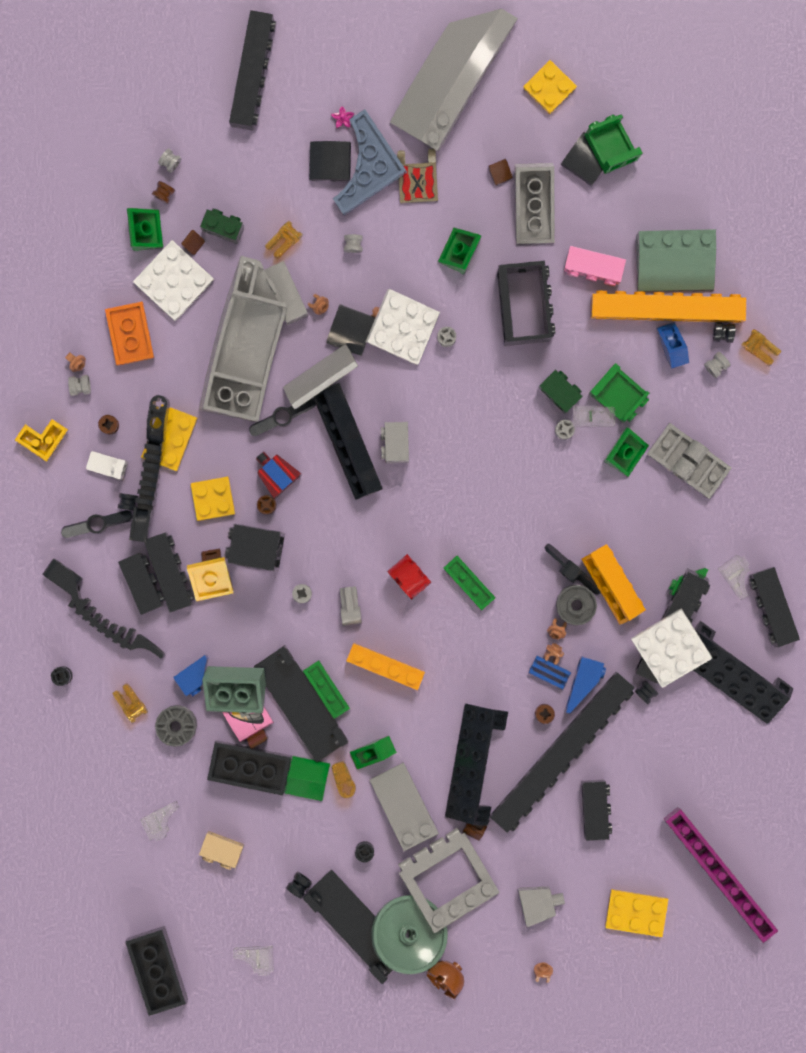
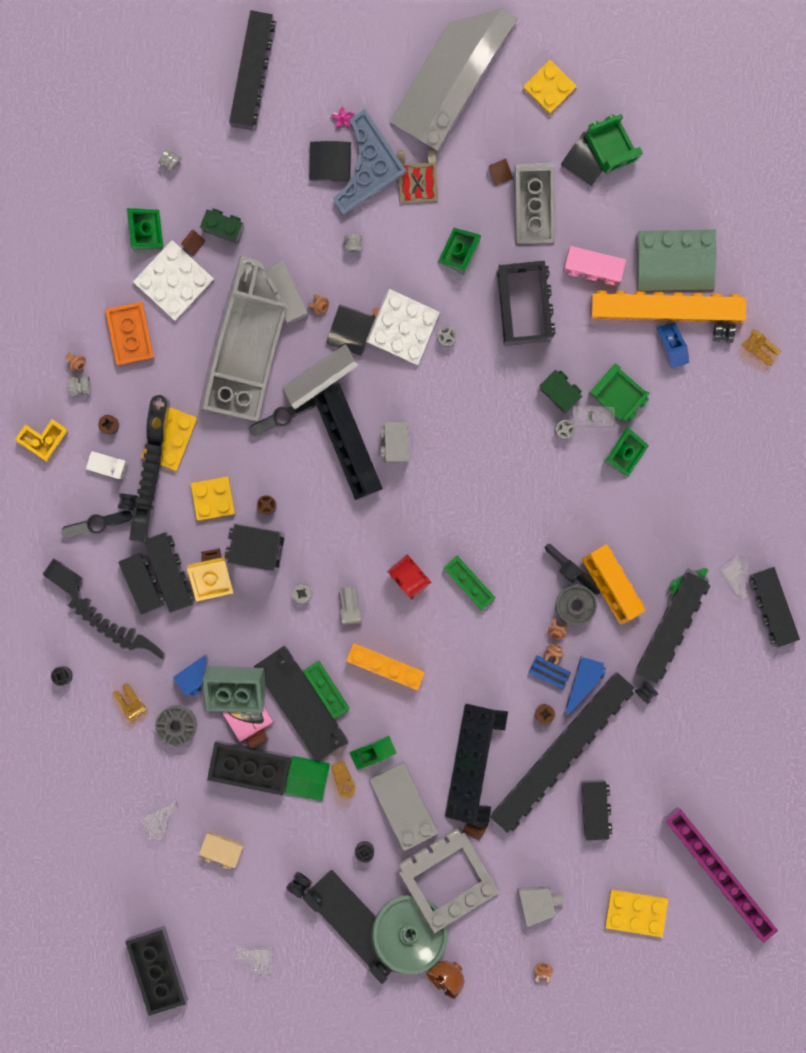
(163, 192): reddish brown wheel -> none
(276, 473): torso -> none
(283, 234): clear yellow piece -> none
(671, 648): white plate -> none
(689, 460): light grey plate -> none
(716, 365): light grey wheel -> none
(741, 681): black bracket -> none

